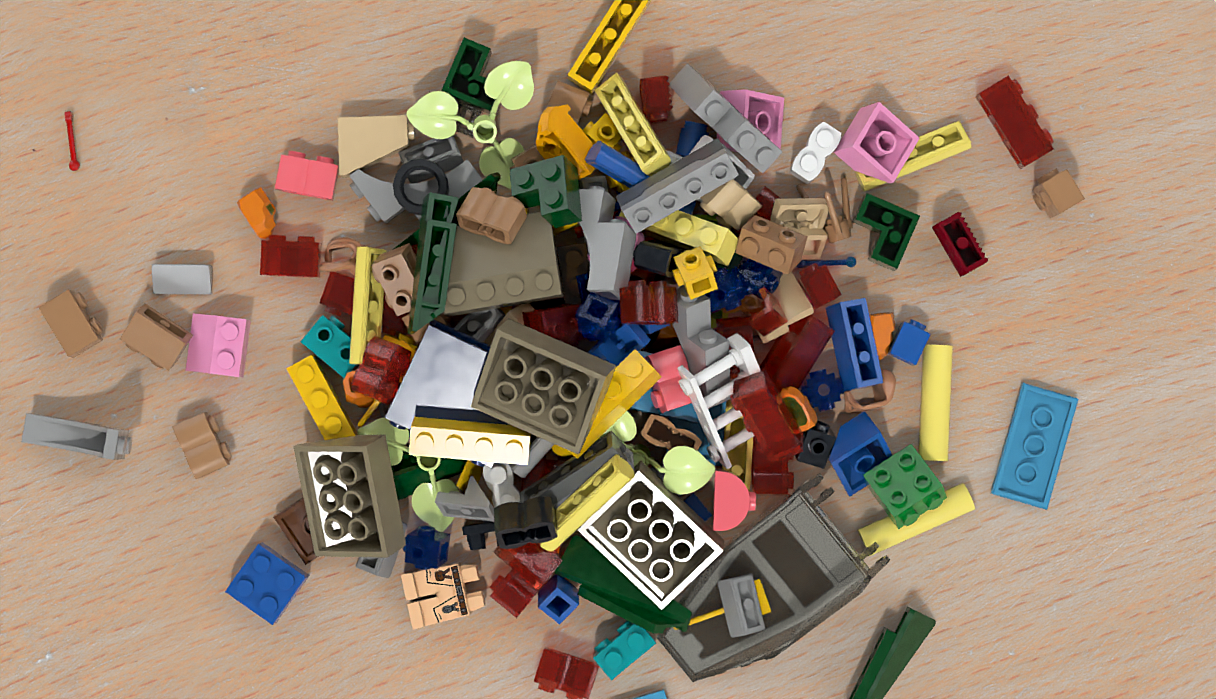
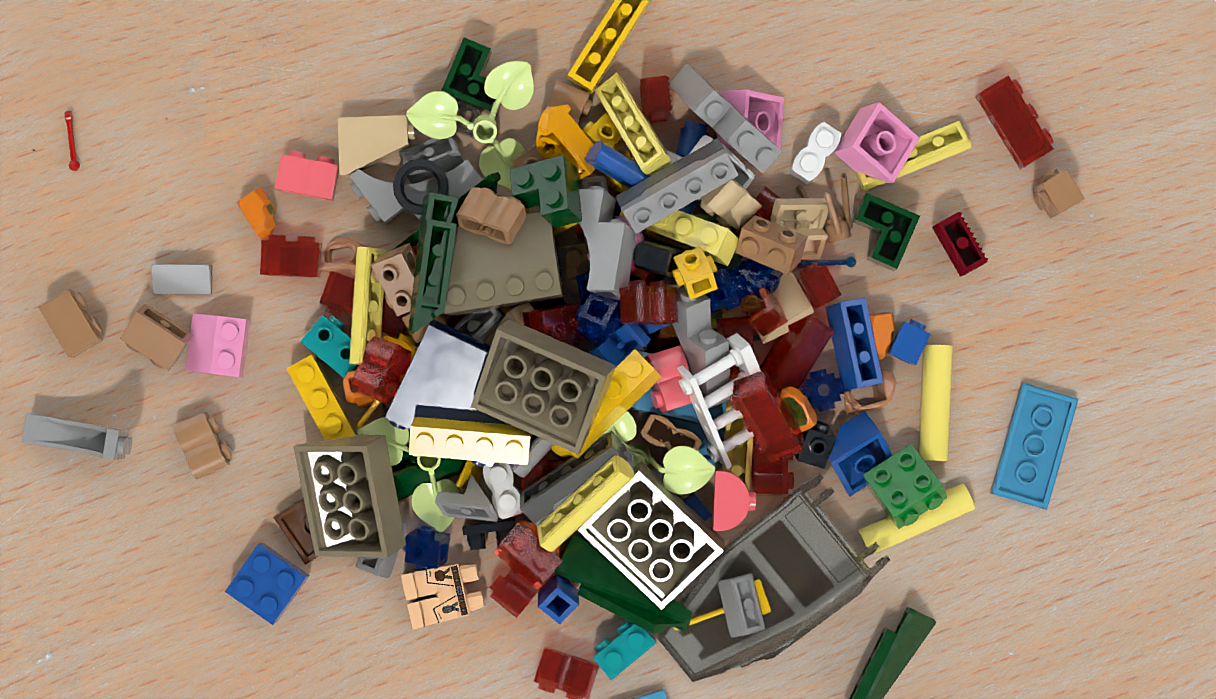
(525, 522): black brick -> none

